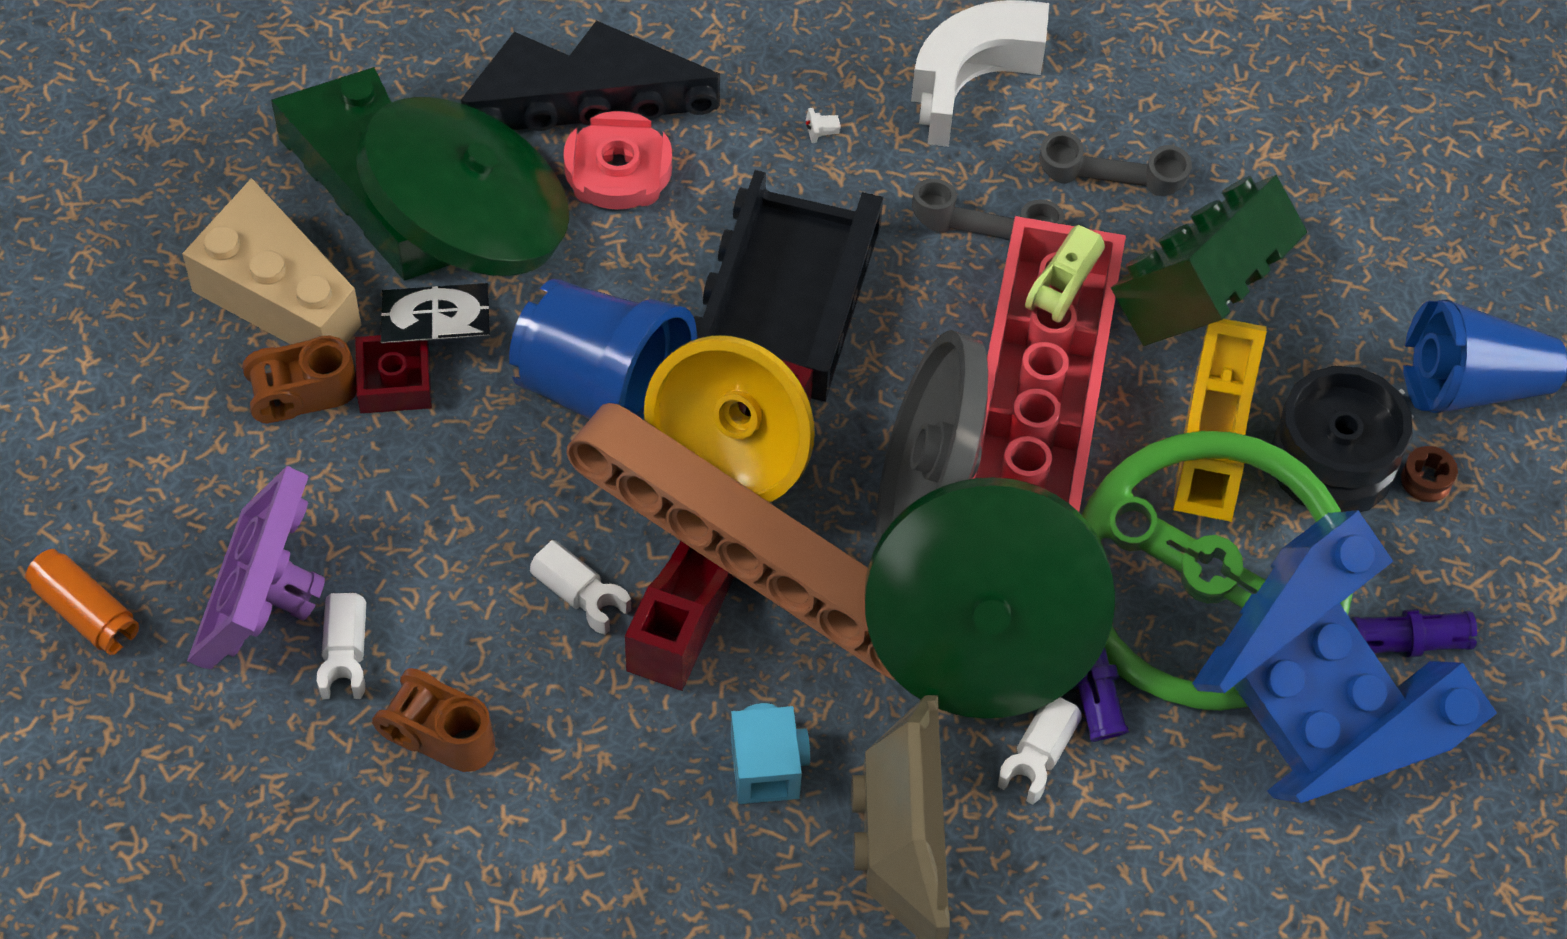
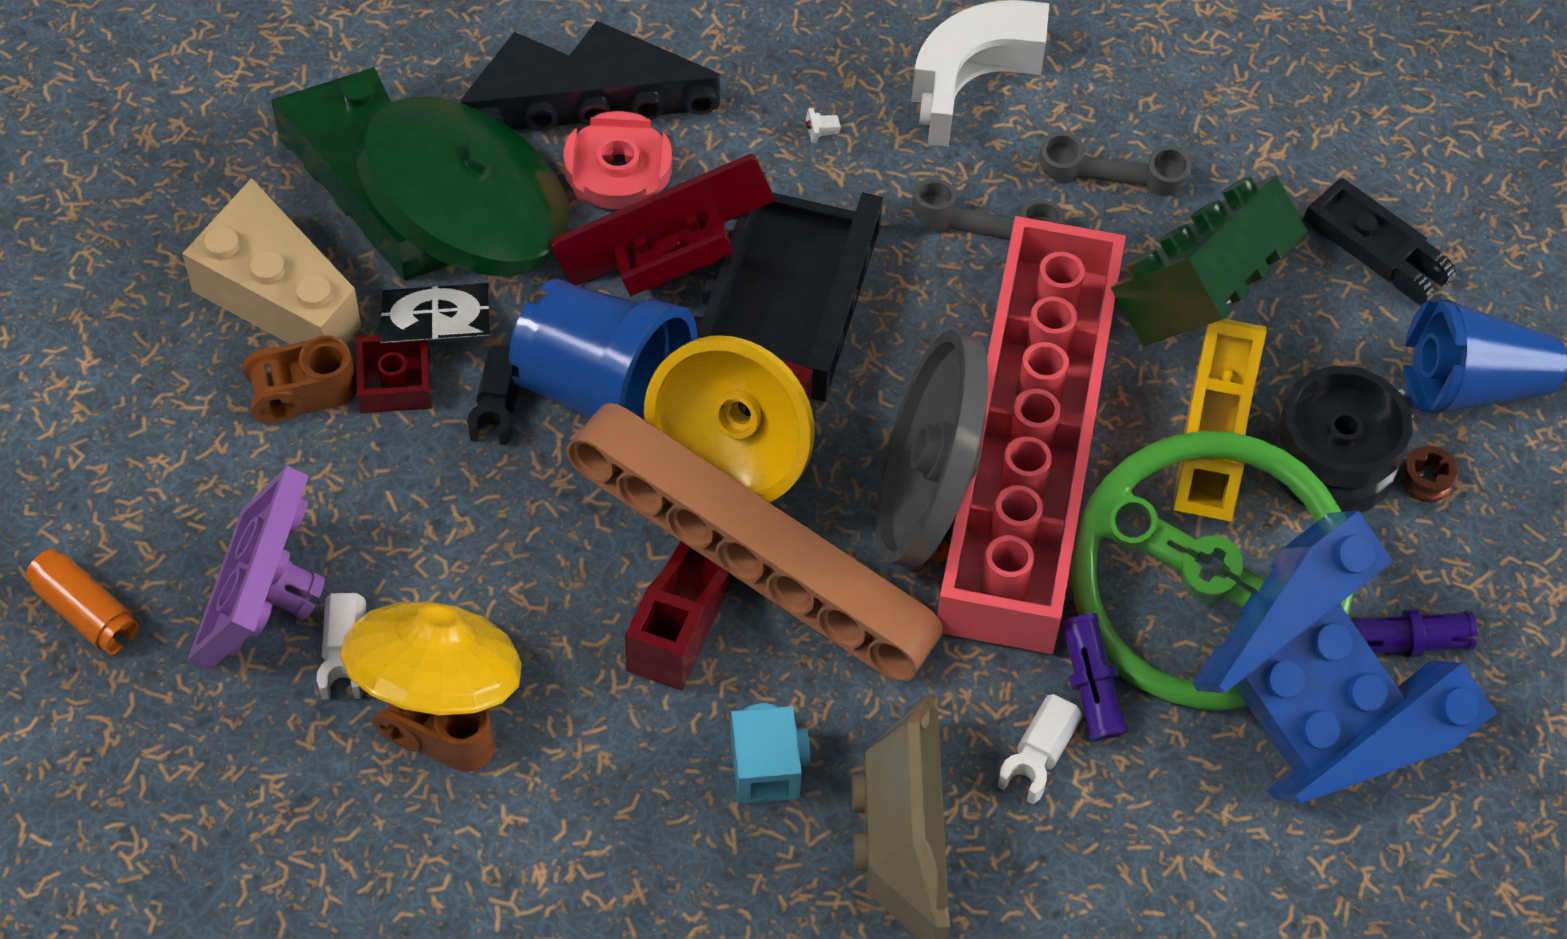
(431, 658): none -> yellow hat
(495, 395): none -> black bar
(578, 584): white bar -> none
(666, 231): none -> dark red bracket
(989, 597): dark green dish -> none
(1066, 272): yellowish green bar -> none
(1380, 240): none -> black hinge

